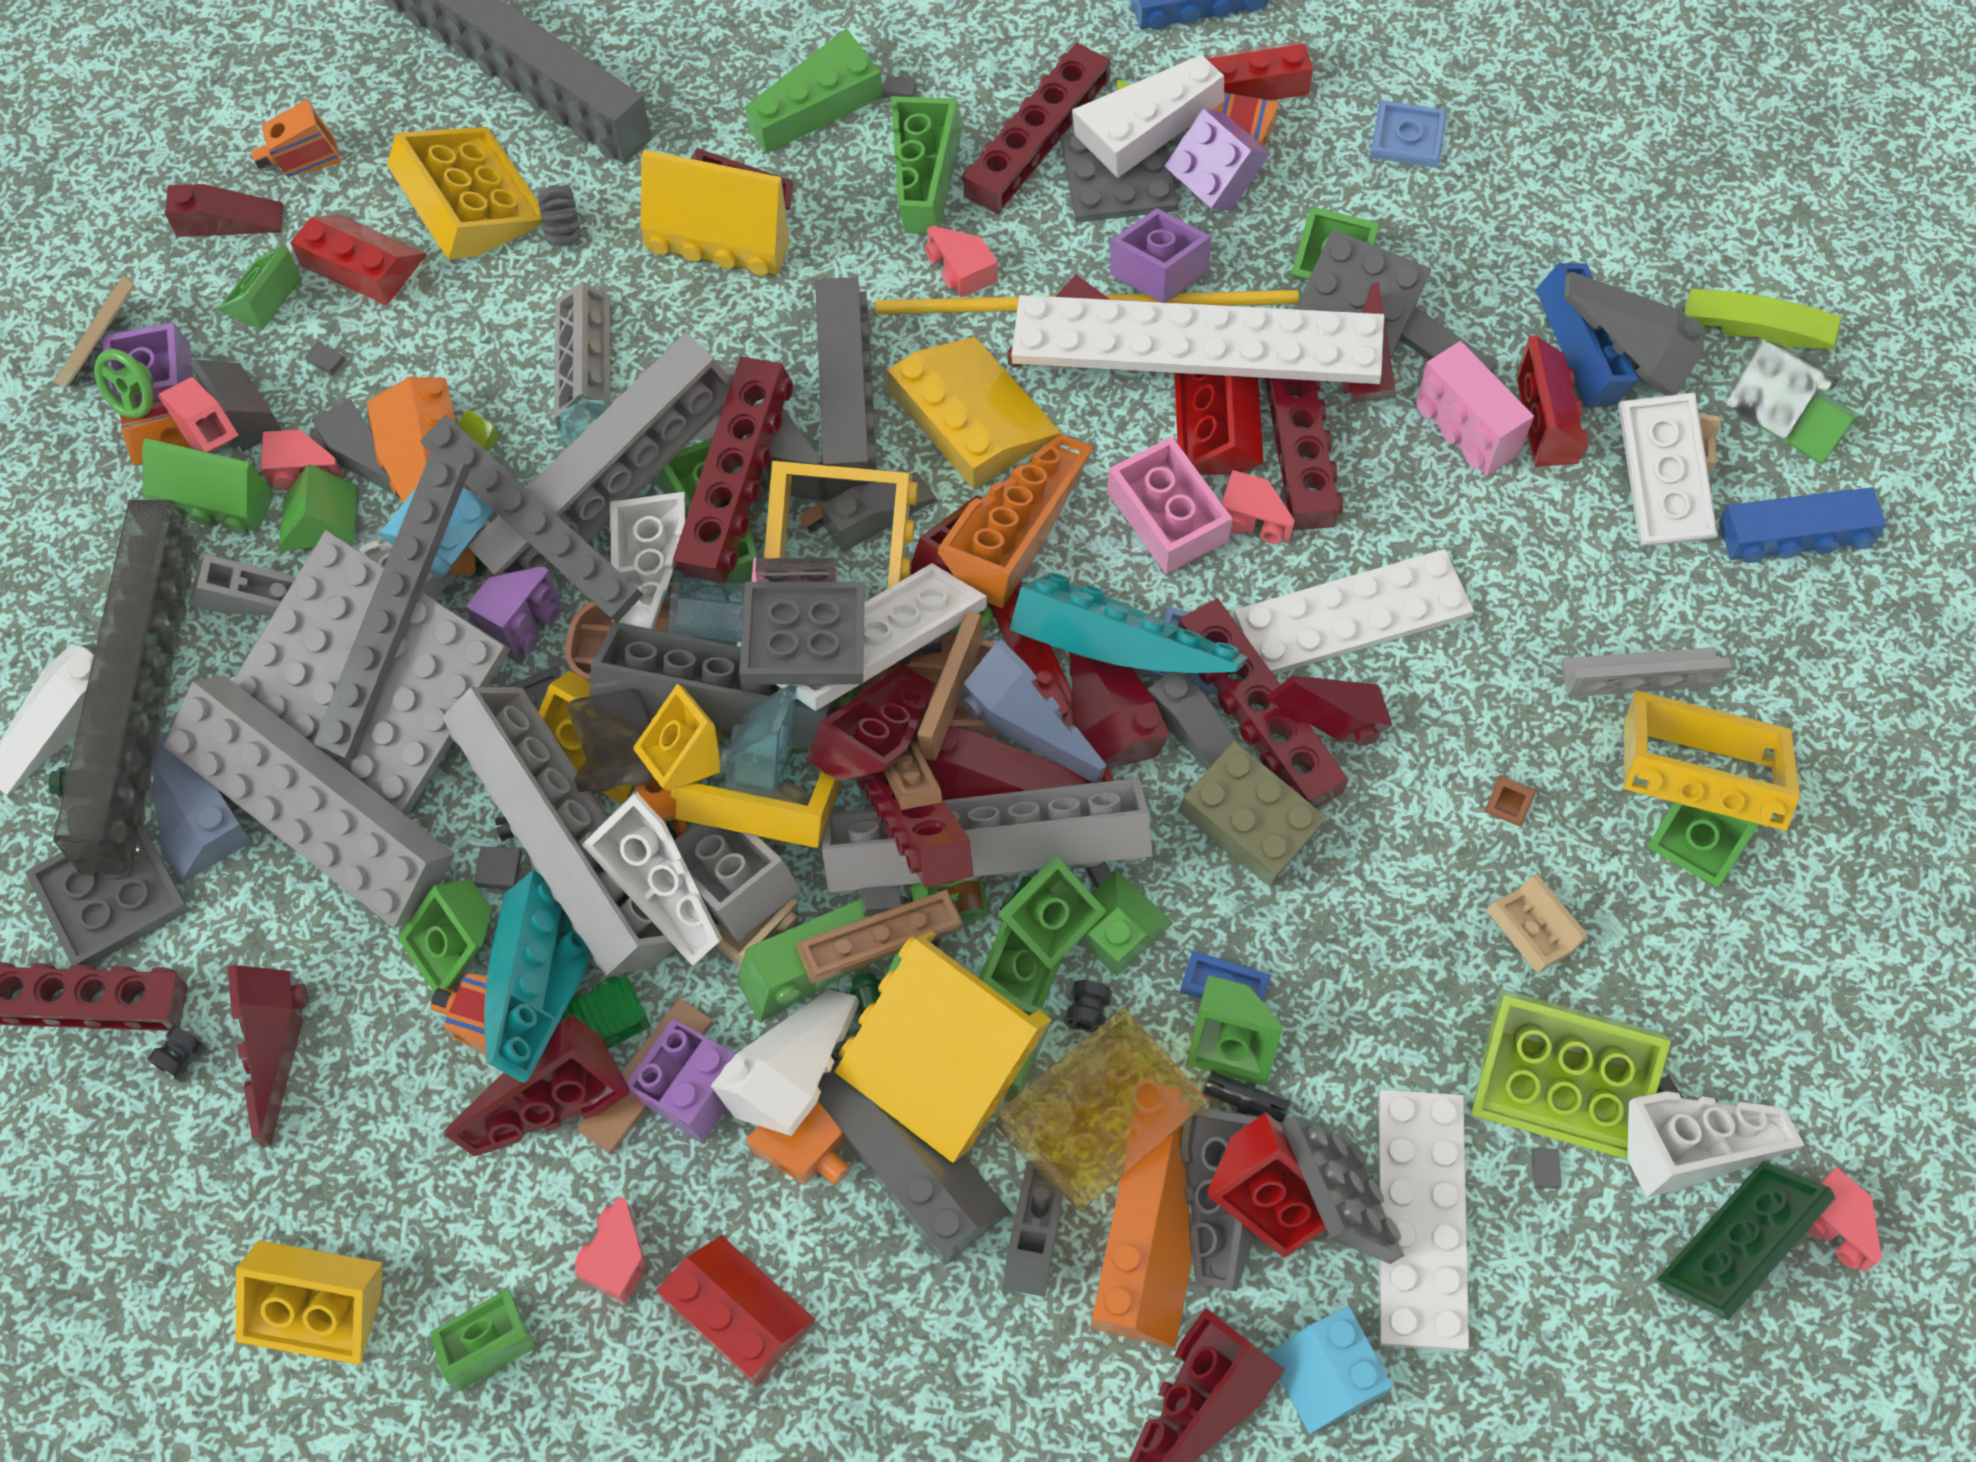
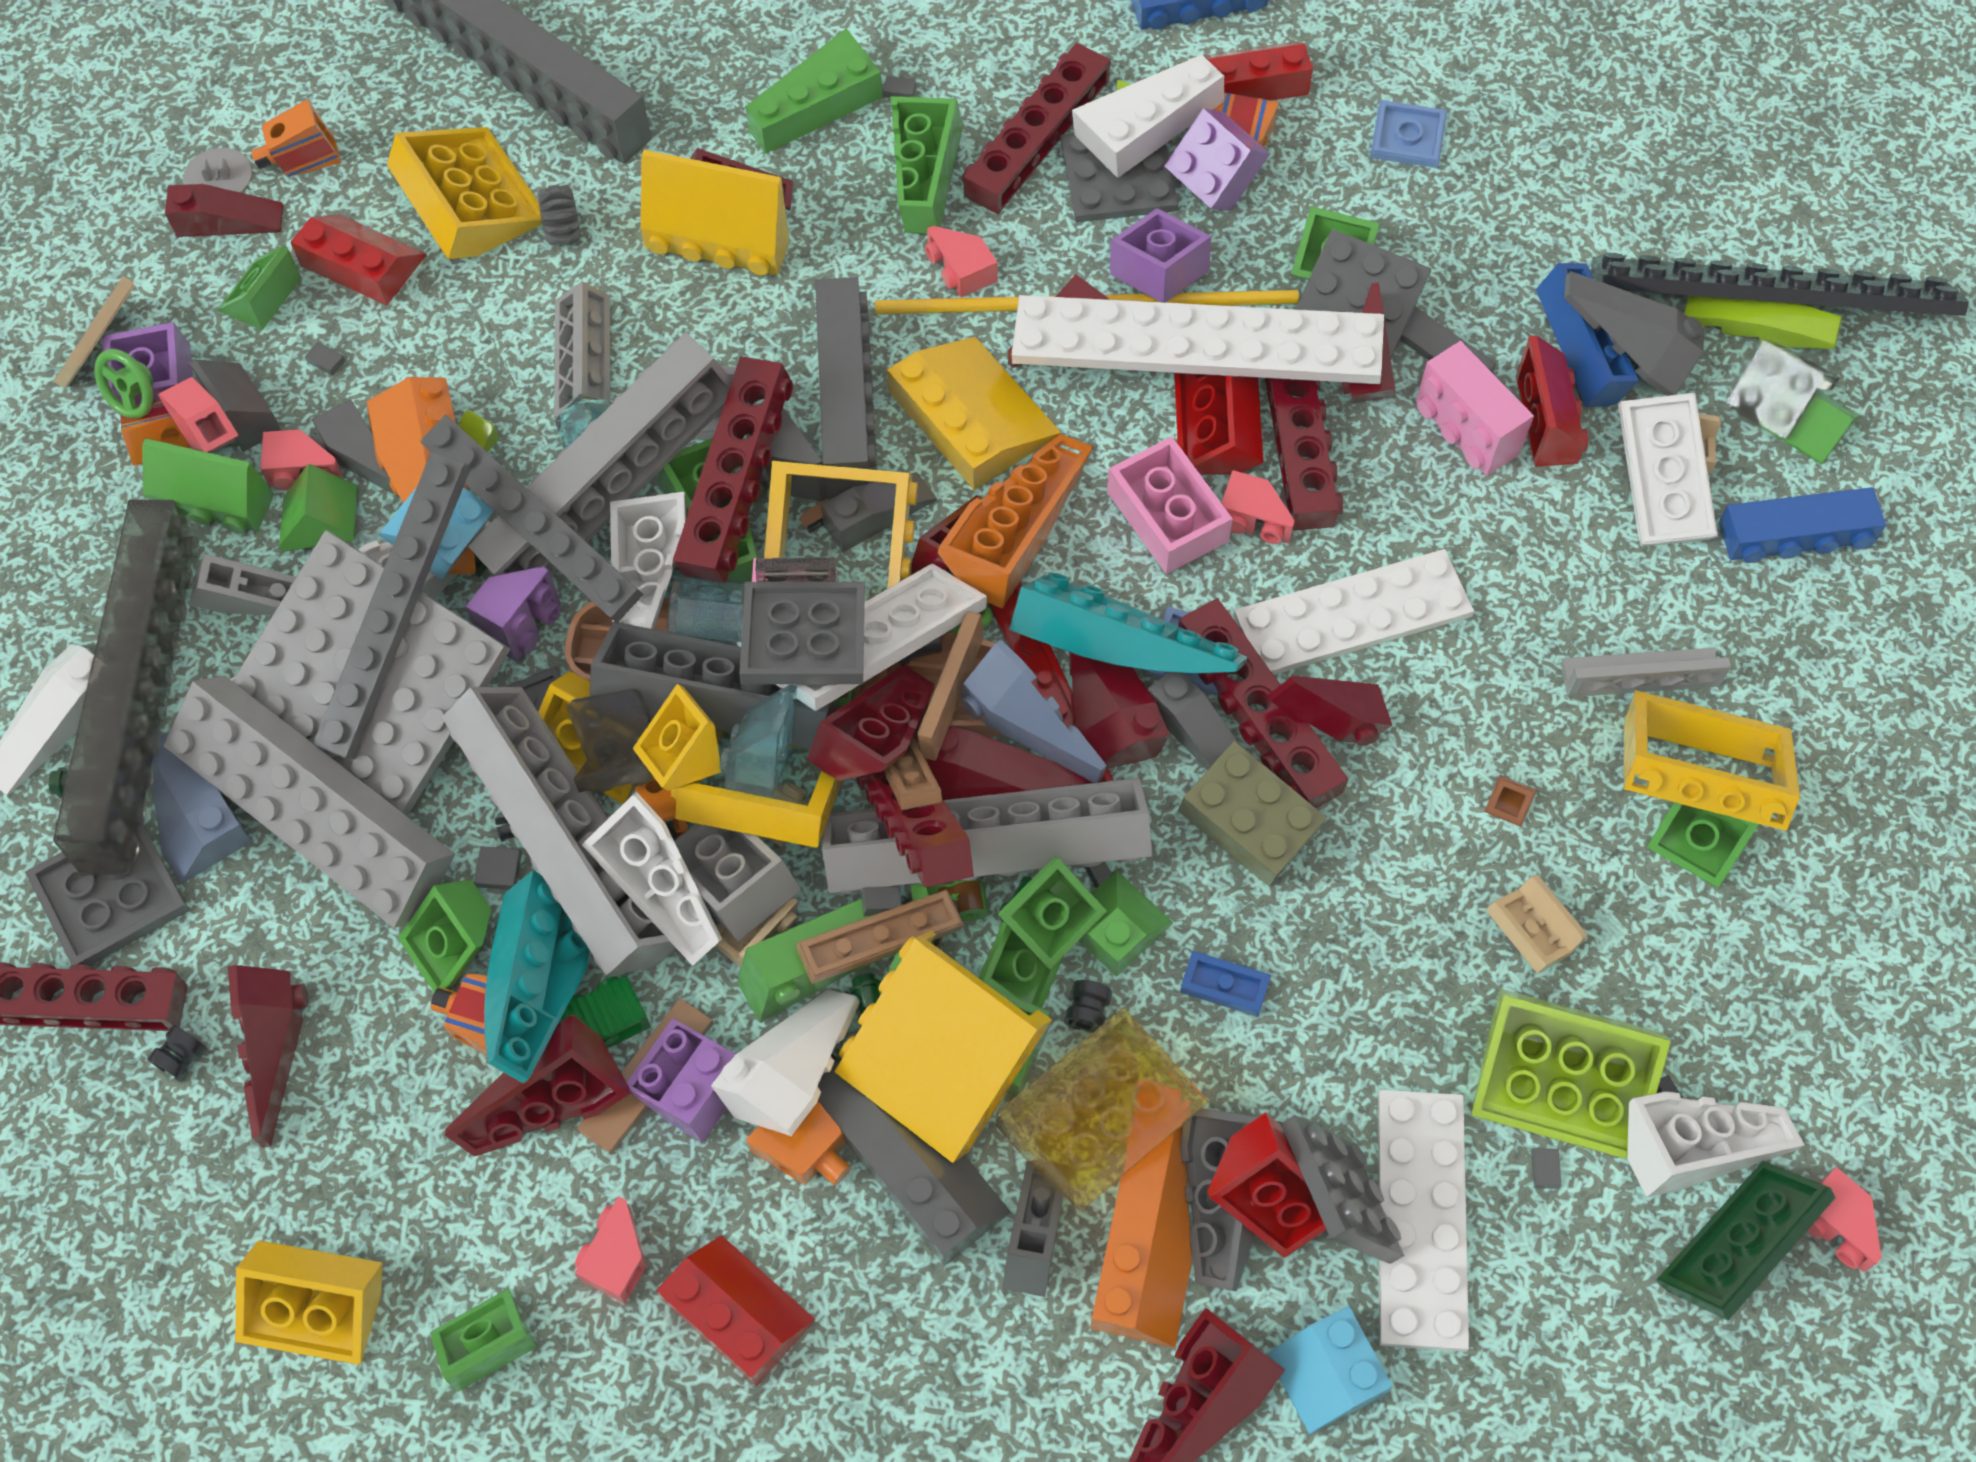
(220, 168): none -> light grey piece
(1234, 1032): bright green slope -> none
(1245, 1096): black pin -> none
(1783, 285): none -> black plate

